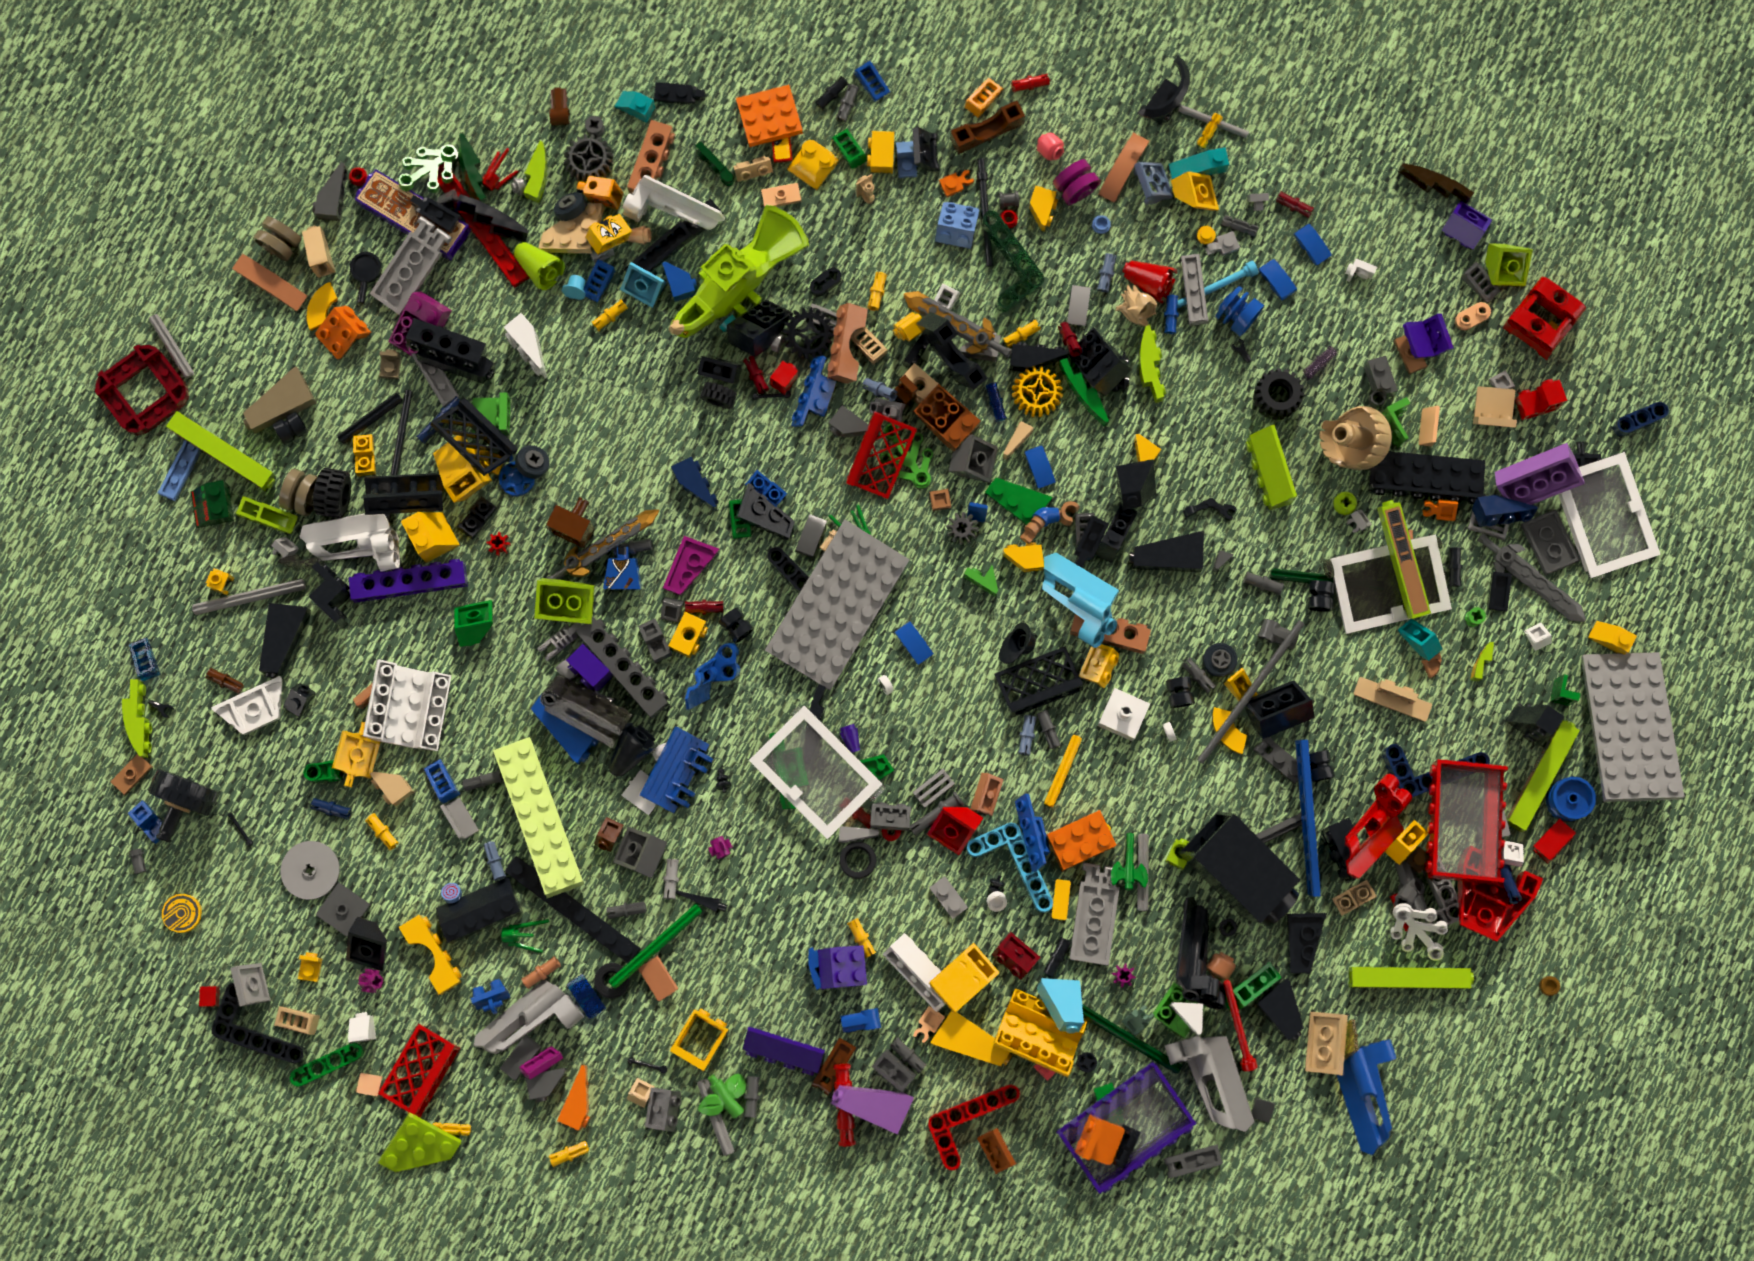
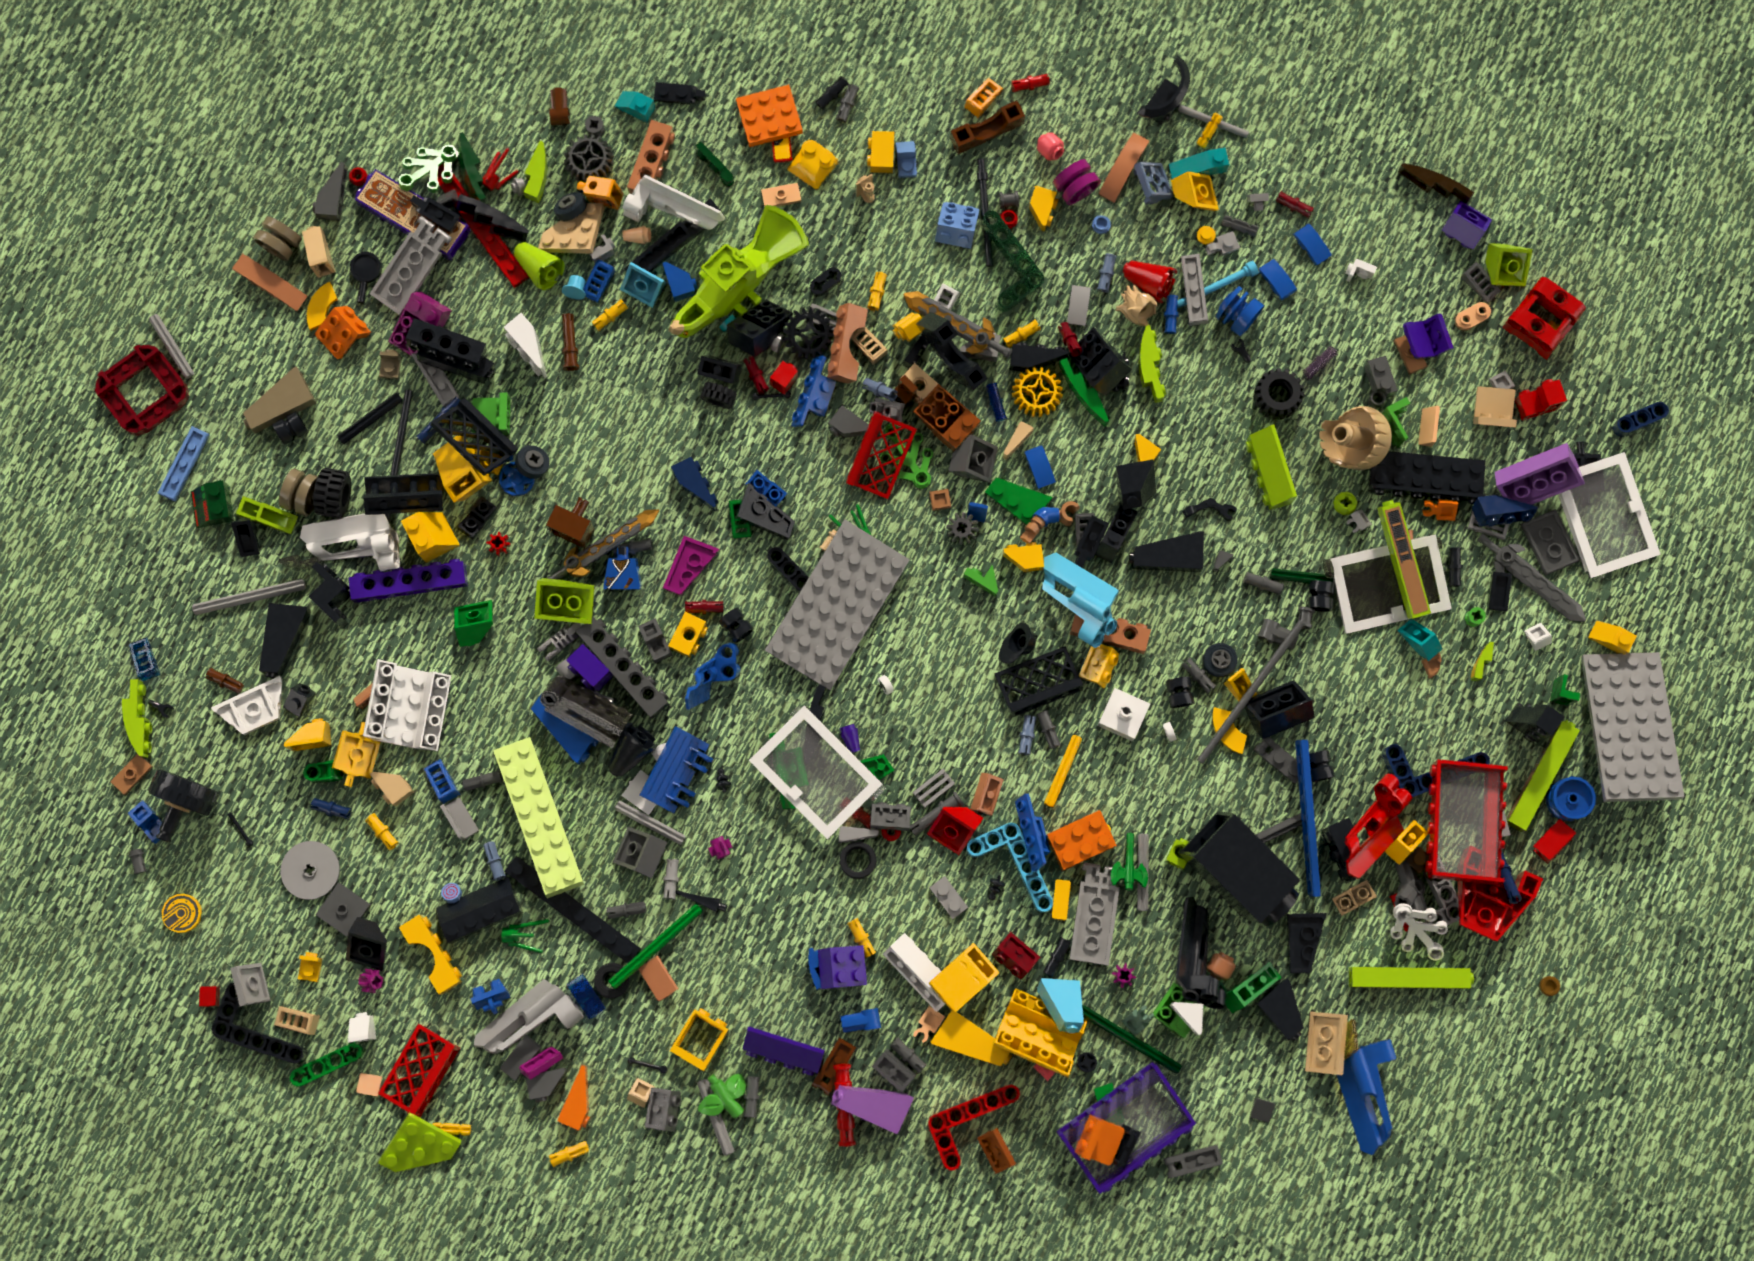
(217, 581): yellow window -> none
(221, 451): lime brick -> none
(245, 537): none -> black slope
(284, 547): light grey tile -> none
(310, 736): none -> yellow slope
(364, 455): yellow slope -> none
(541, 972): nougat pin -> none
(570, 350): none -> reddish brown pin
(608, 233): yellow brick -> none
(608, 834): reddish brown bracket -> none
(650, 822): none -> light grey axle
(671, 609): dark grey slope -> none
(759, 167): tan hinge -> none
(811, 536): dark grey slope -> none
(854, 159): green slope -> none
(862, 79): blue slope -> none
(913, 643): blue slope -> none
(925, 149): black plate -> none
(953, 184): orange plate -> none
(996, 901): white tile -> none
(1213, 1060): light grey panel -> none
(1231, 932): black bush -> none
(1248, 1062): red piece -> none
(1305, 616): none -> dark grey bush
(1393, 697): tan bracket -> none
(1513, 854): white bracket -> none

